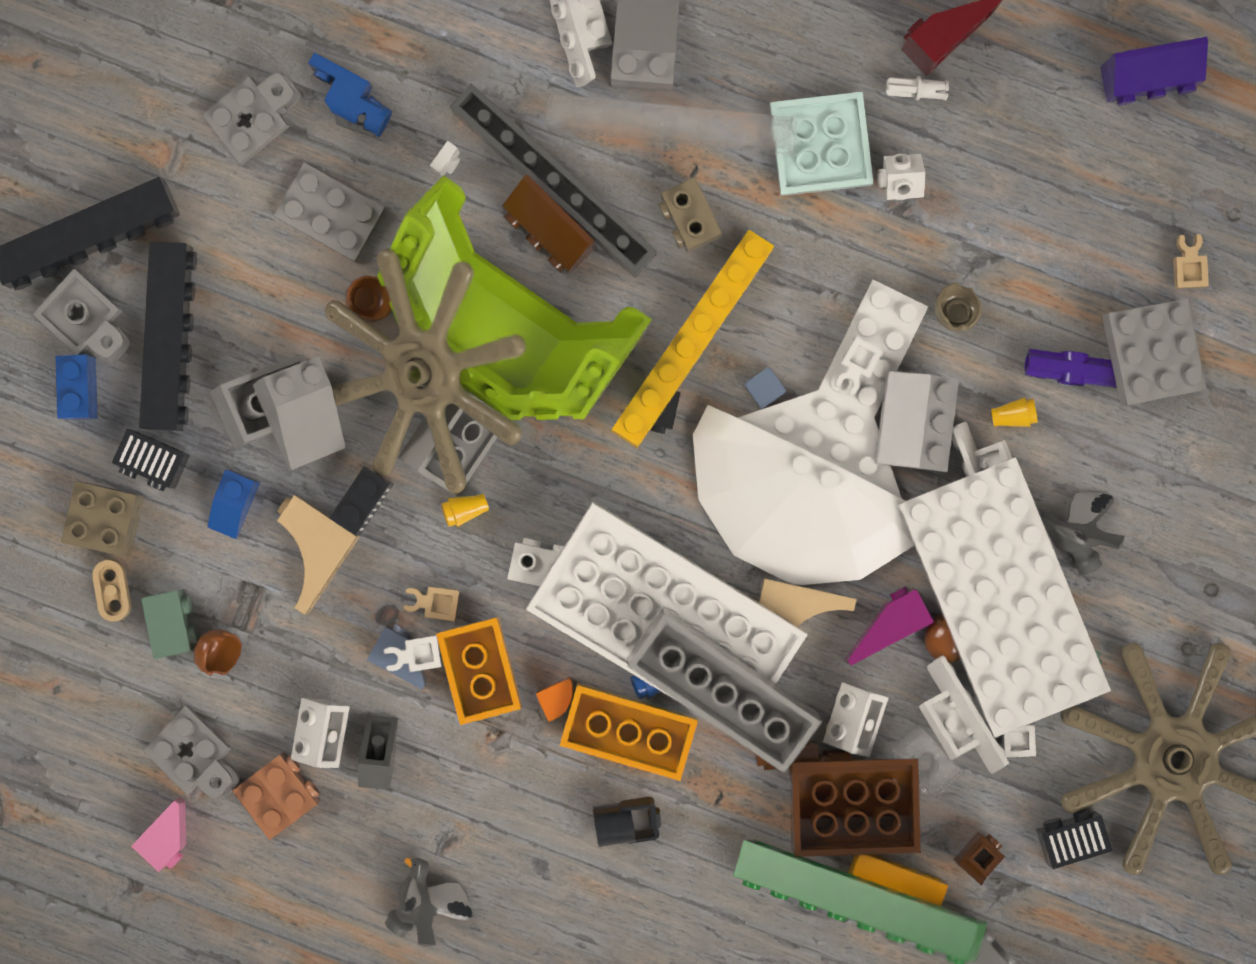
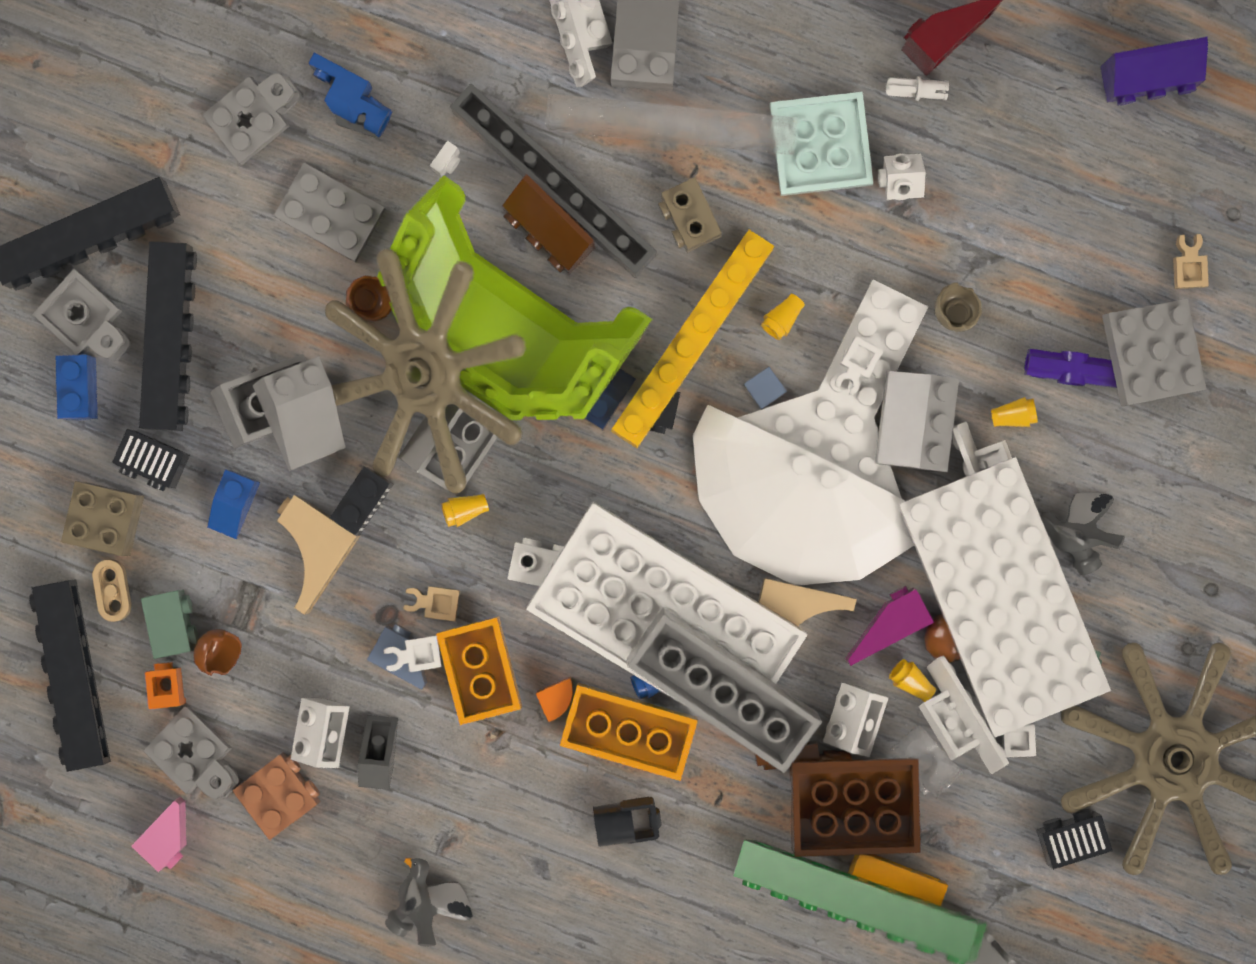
(70, 675): none -> black brick
(159, 696): none -> orange brick
(610, 399): none -> dark blue slope
(782, 317): none -> yellow cone
(911, 680): none -> yellow cone
(972, 848): reddish brown window -> none

